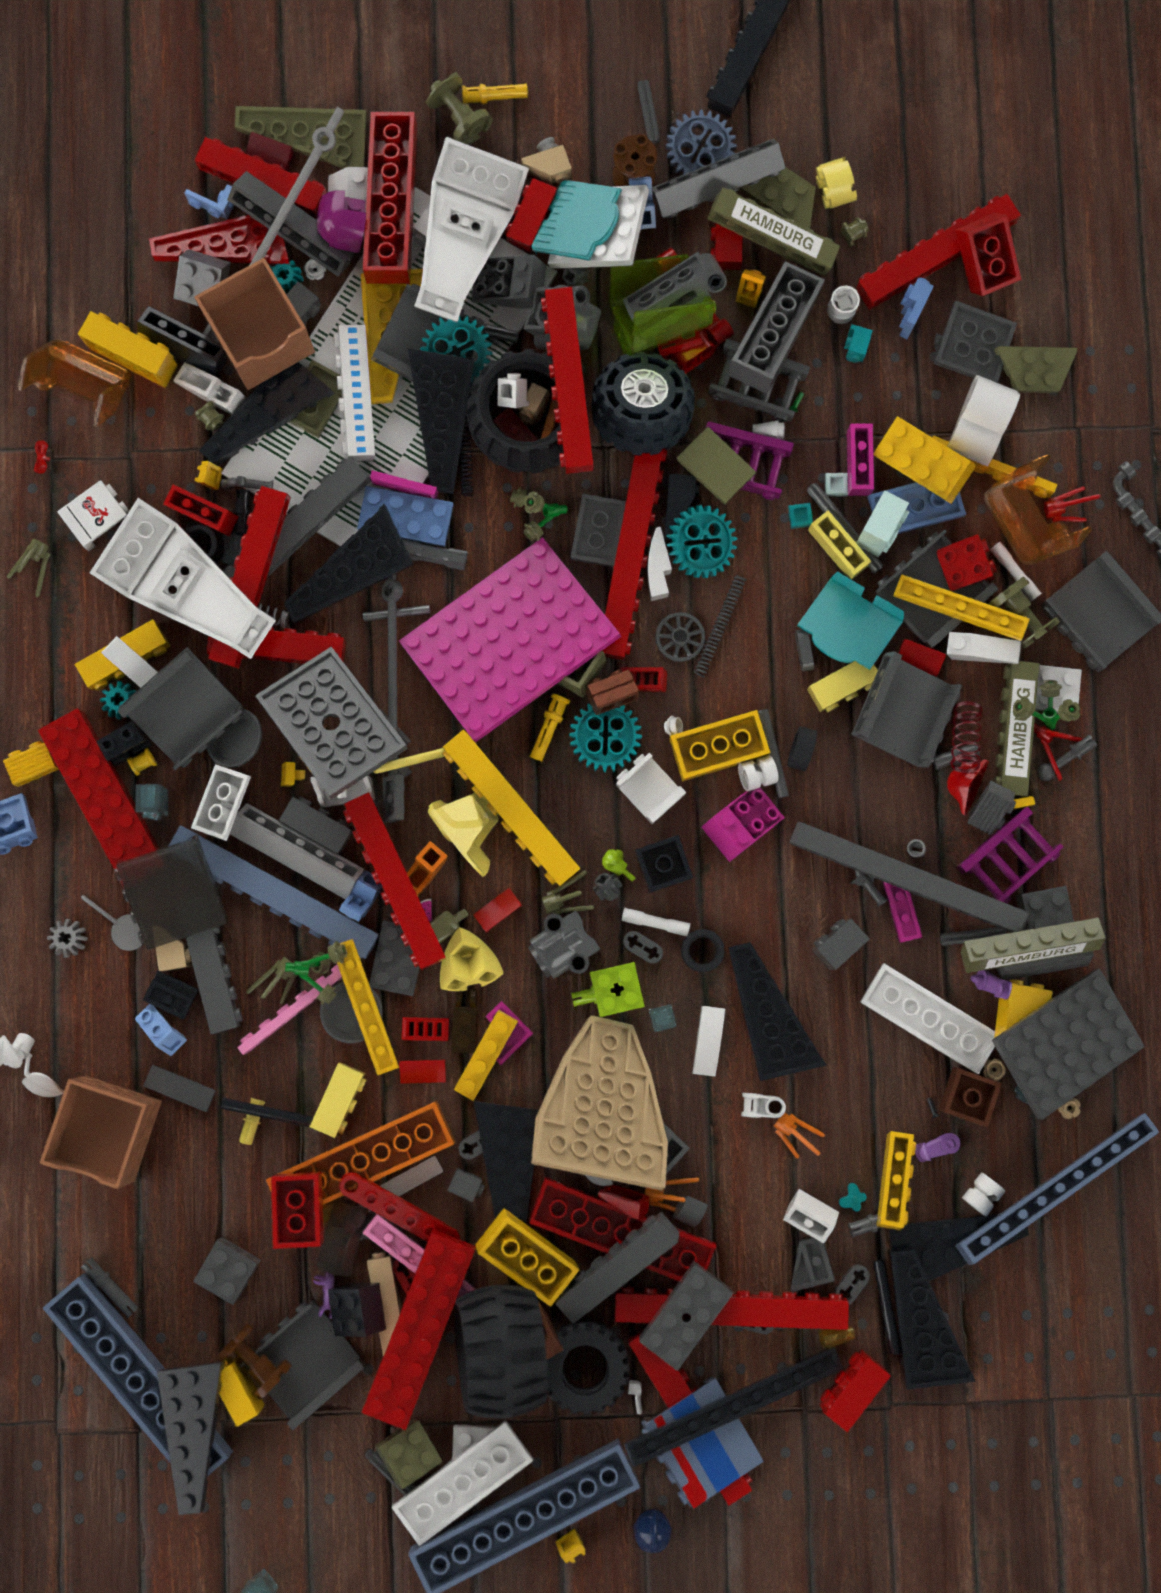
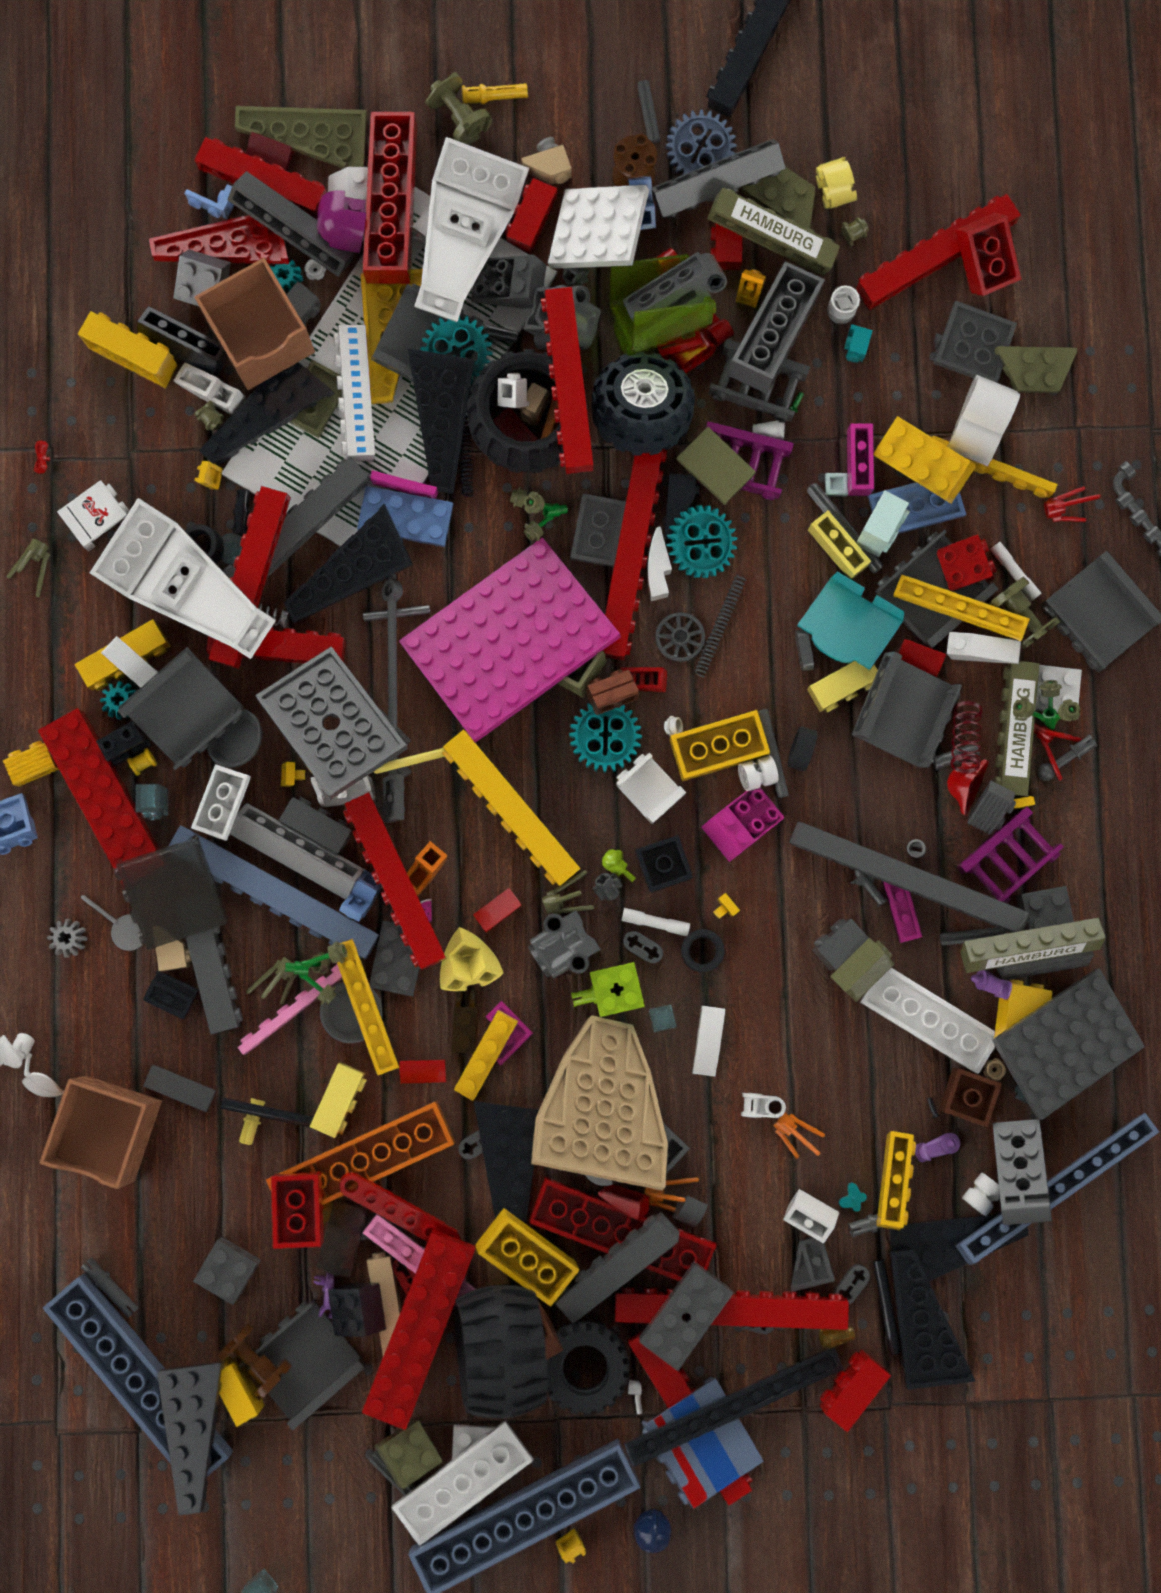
(77, 372): clear orange windscreen -> none
(159, 1030): light blue bracket -> none
(201, 510): red brick -> none
(241, 481): dark grey piece -> none
(296, 189): light grey bar -> none
(406, 1027): red slope -> none
(413, 1177): white sticker -> none
(447, 924): olive piece -> none
(448, 557): dark grey axle -> none
(466, 826): light yellow piece -> none
(466, 1185): dark grey brick -> none
(552, 718): yellow pin -> none
(579, 220): teal piece -> none
(727, 906): none -> yellow tile
(773, 1028): black wing -> none
(800, 515): teal tile -> none
(863, 968): none -> olive brick
(913, 304): medium blue plate -> none
(1021, 1168): none -> dark grey hinge
(1022, 520): clear orange windscreen -> none
(1074, 1112): tan plate -> none

